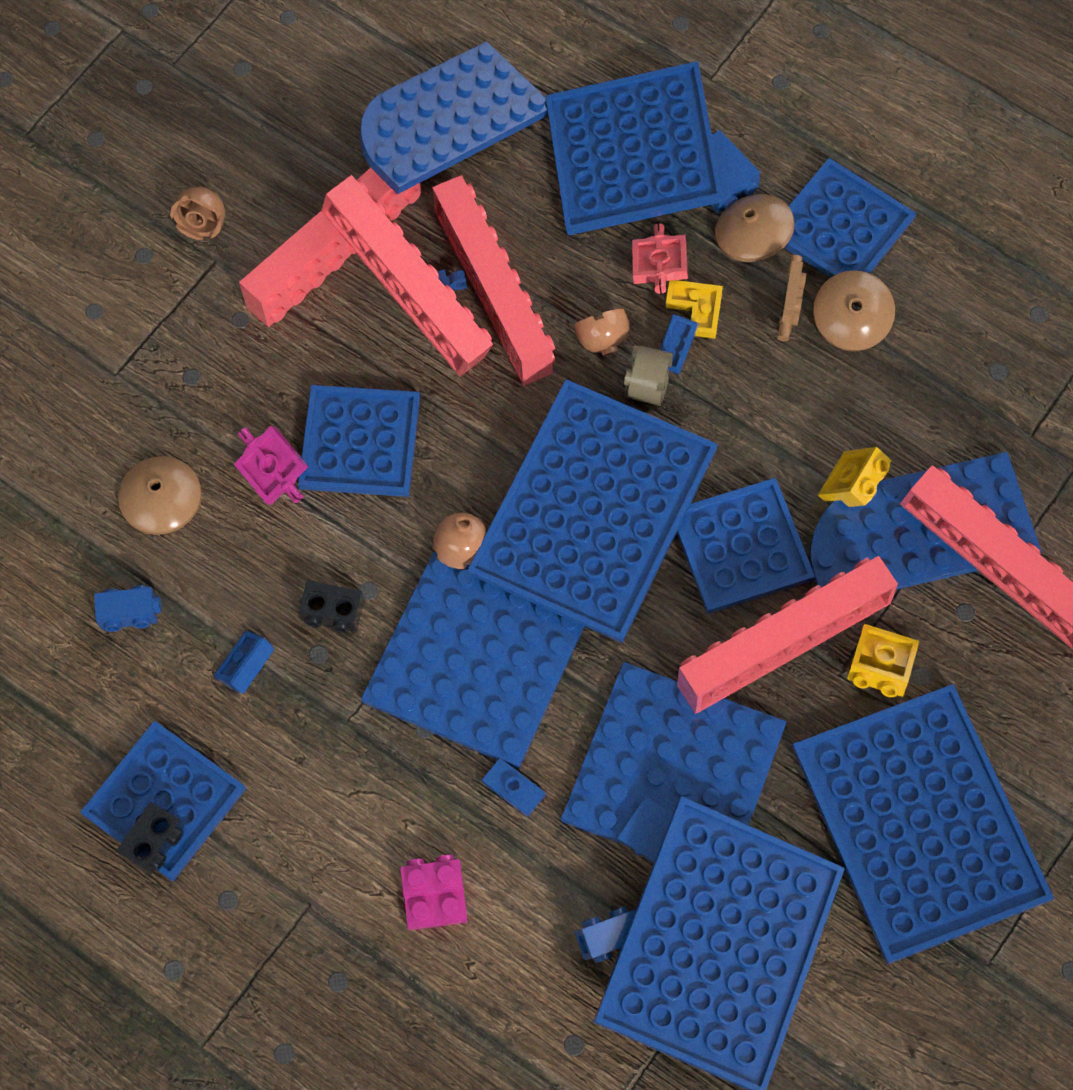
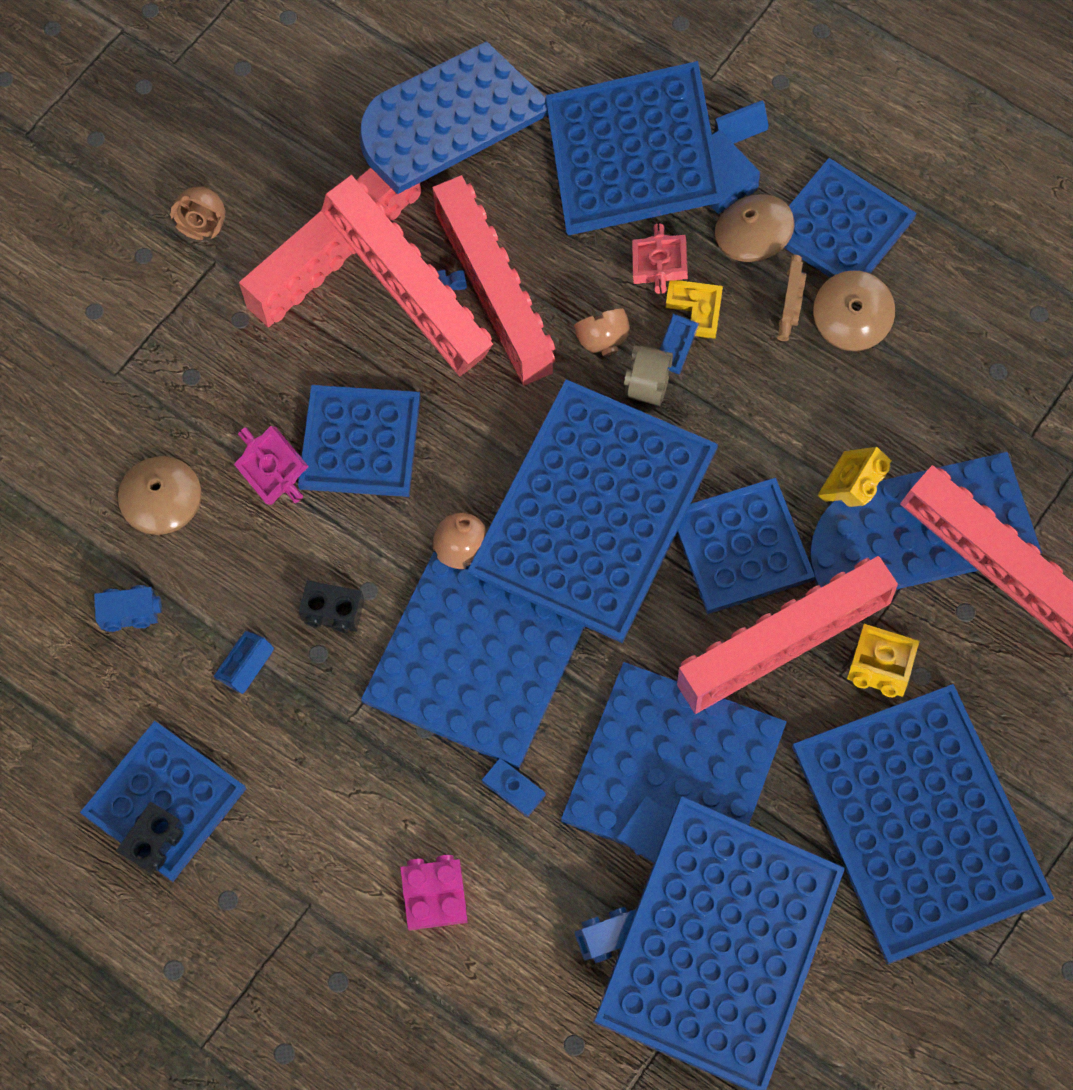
(743, 122): none -> blue slope

